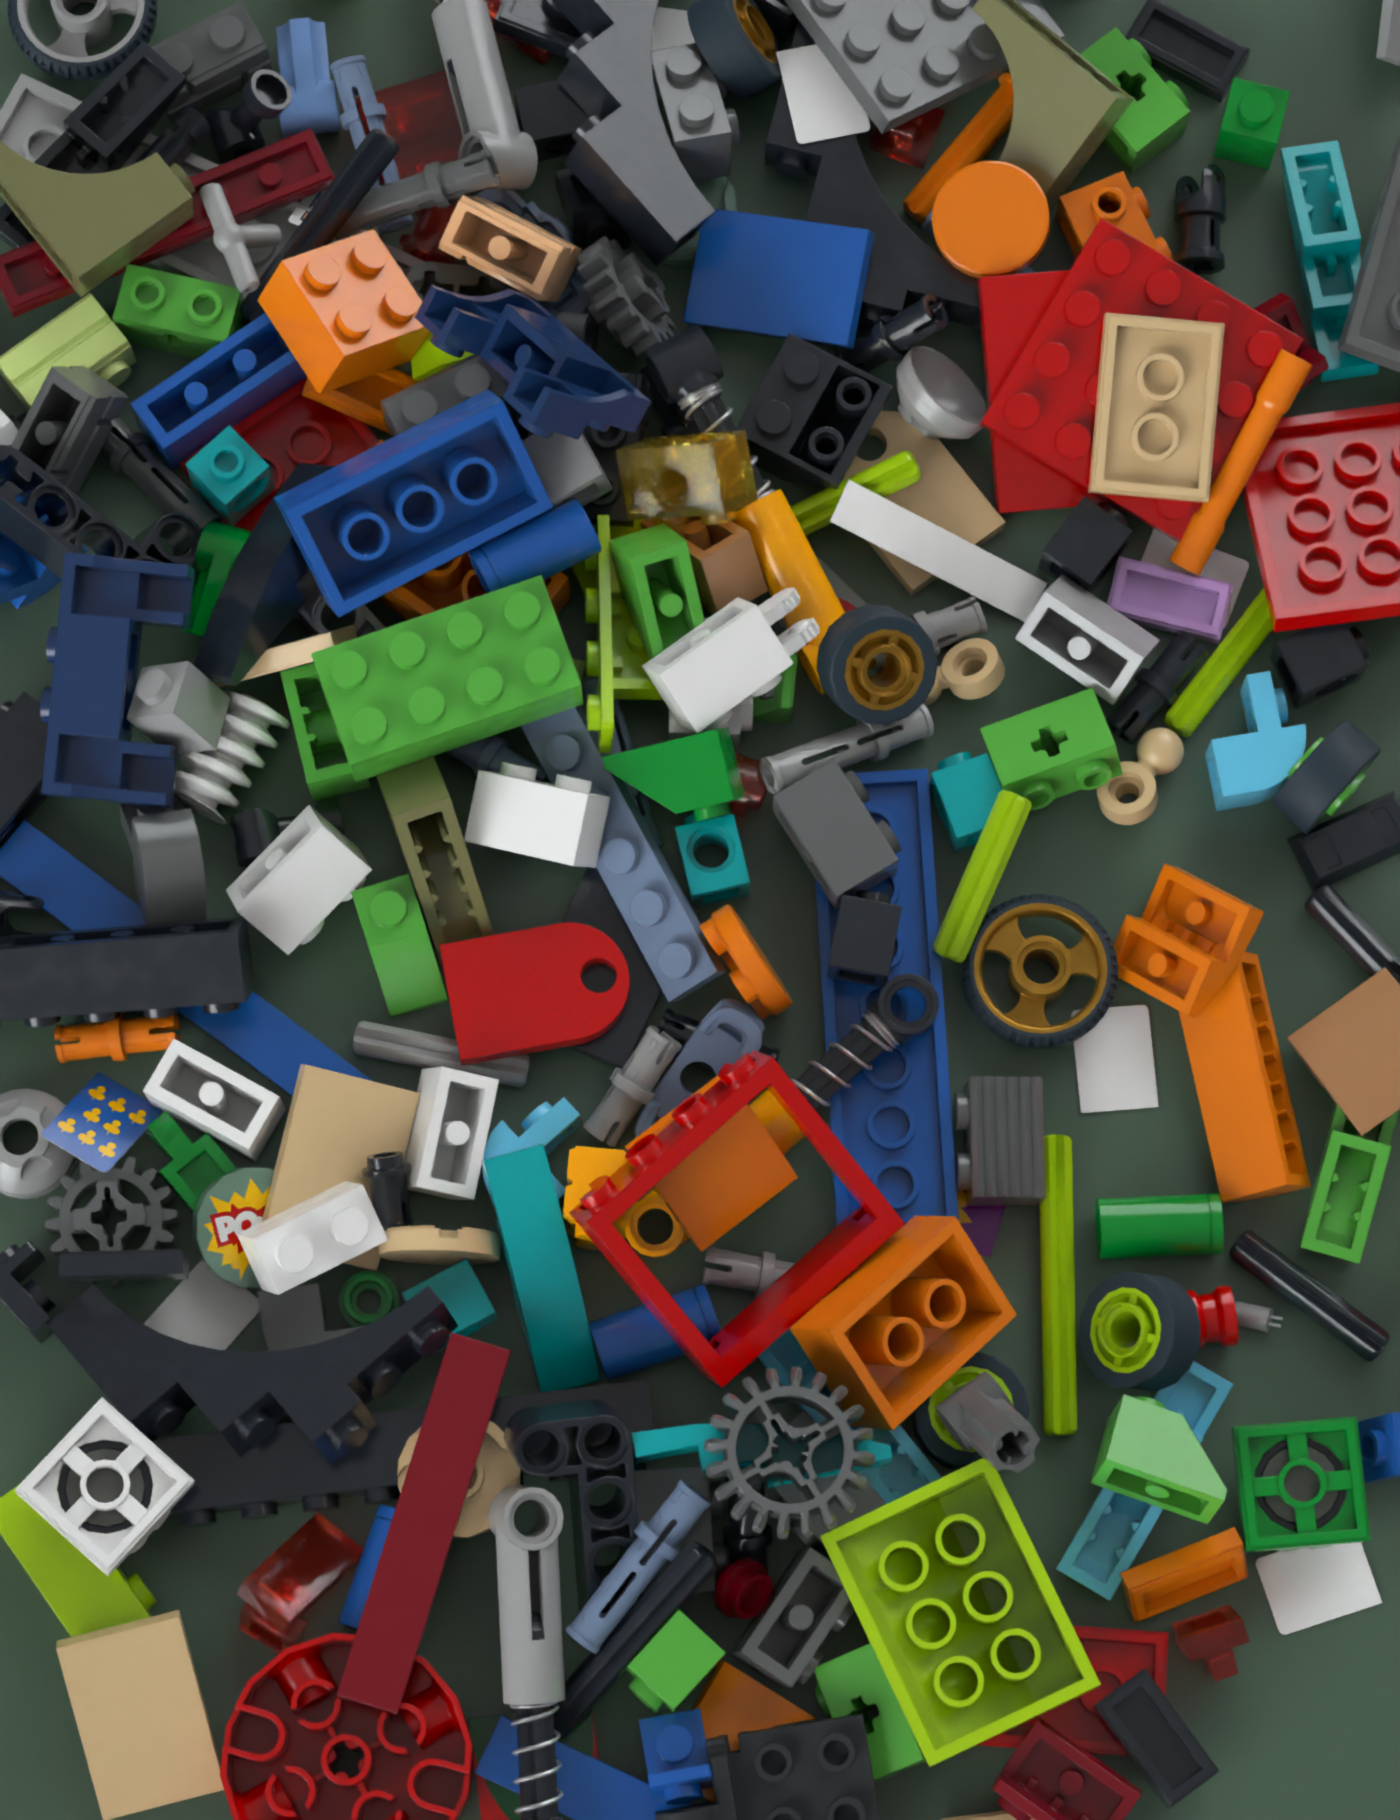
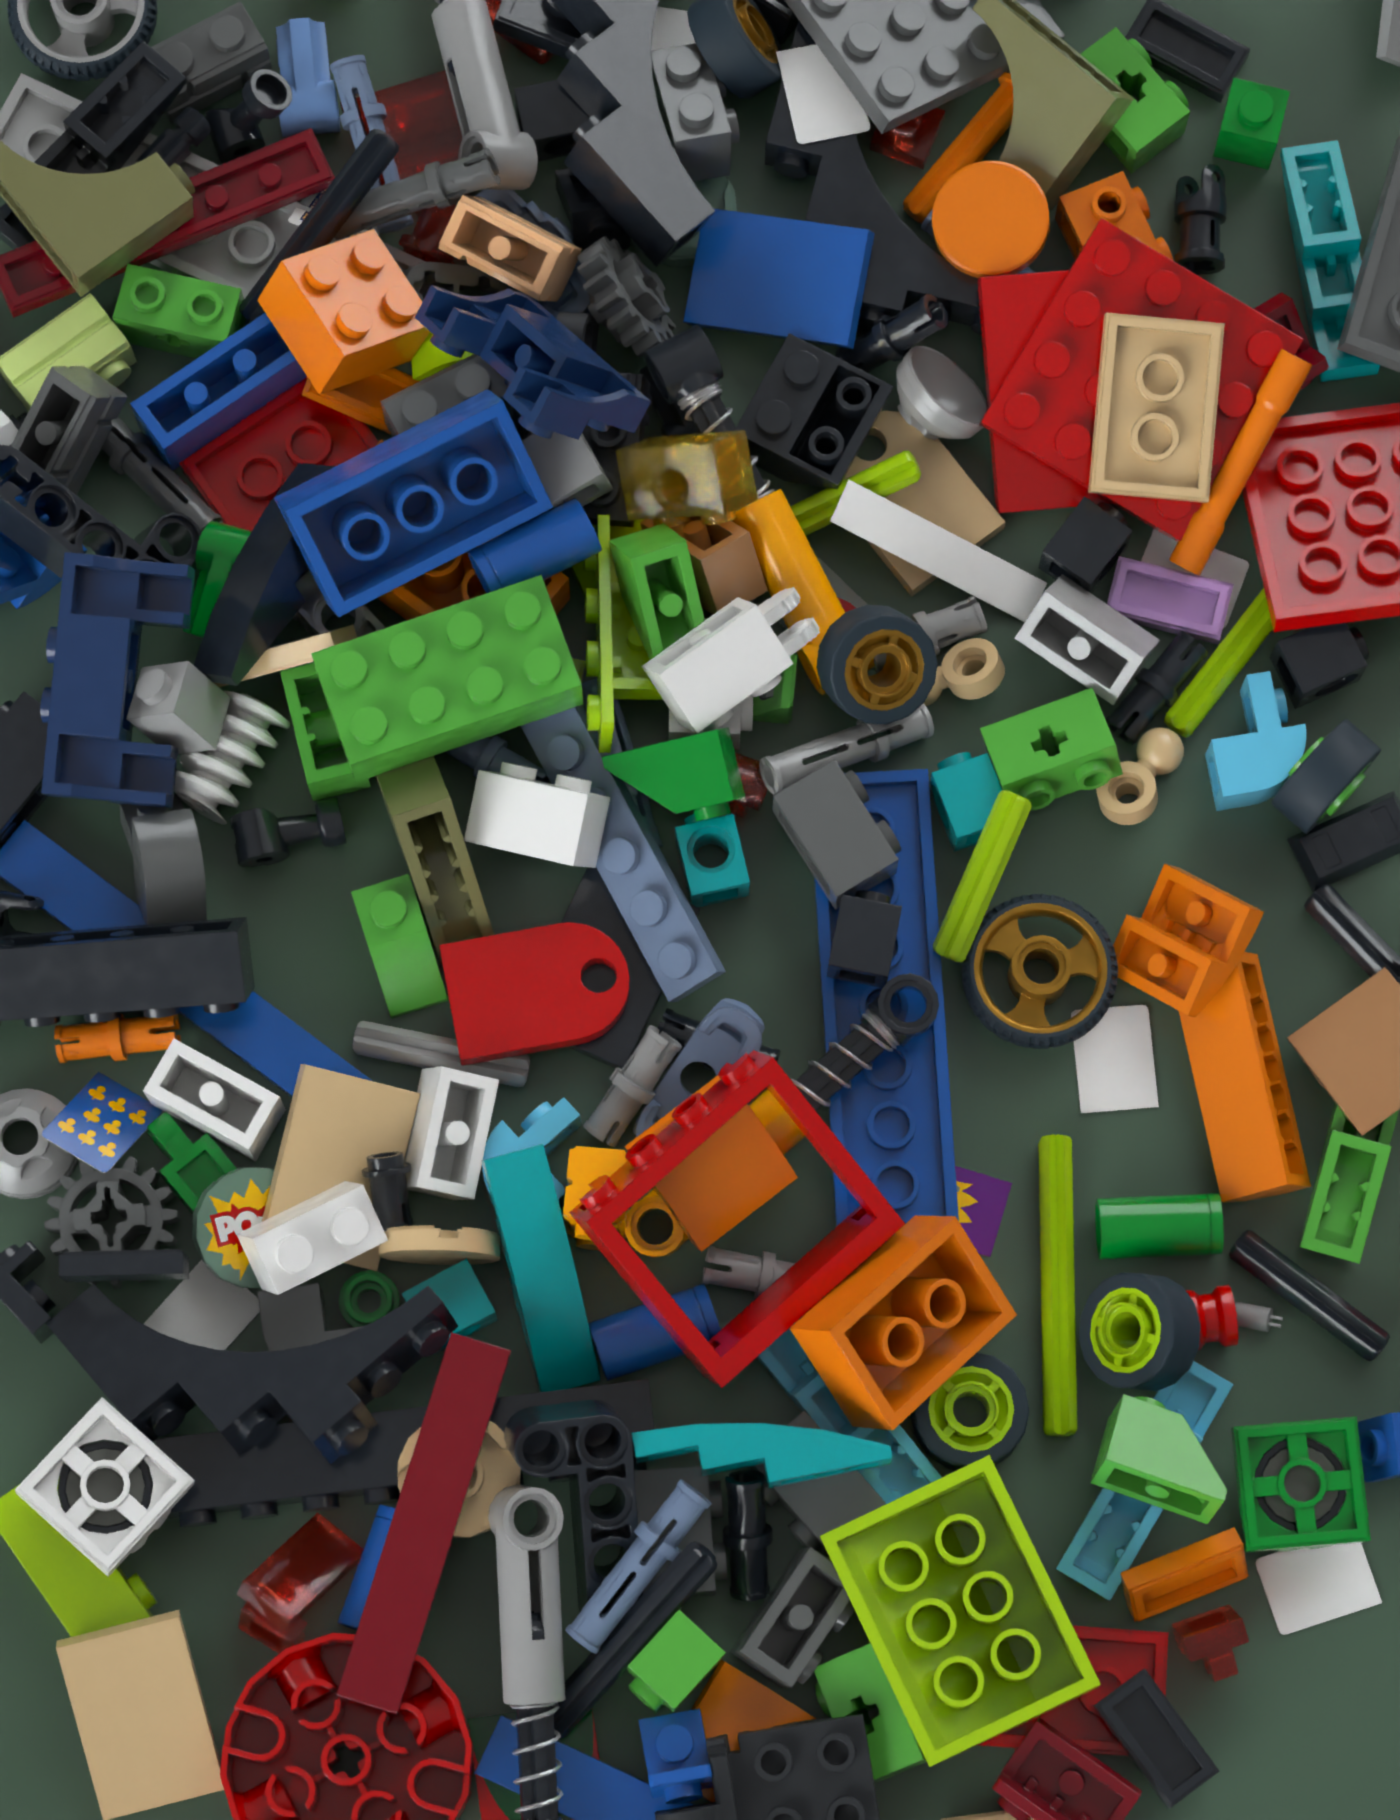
(230, 475): teal brick -> none
(236, 239): light grey piece -> none
(299, 880): white brick -> none
(743, 1589): dark red plate -> none
(749, 965): orange tile -> none
(835, 1424): dark grey gear -> none
(986, 1420): dark grey piece -> none
(1001, 1140): dark grey brick -> none

